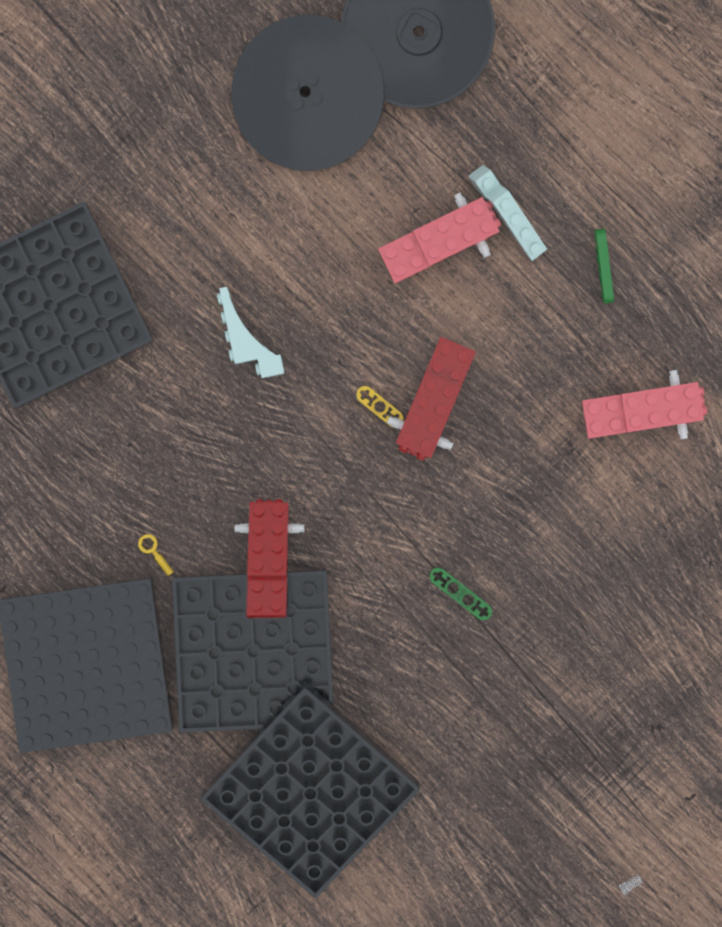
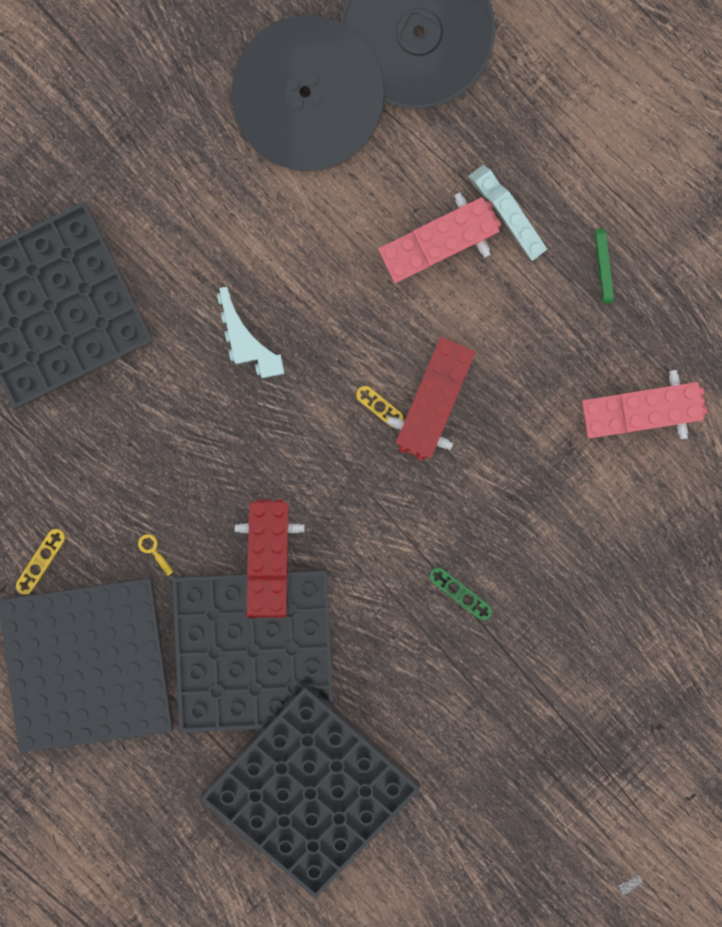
(39, 560): none -> yellow beam

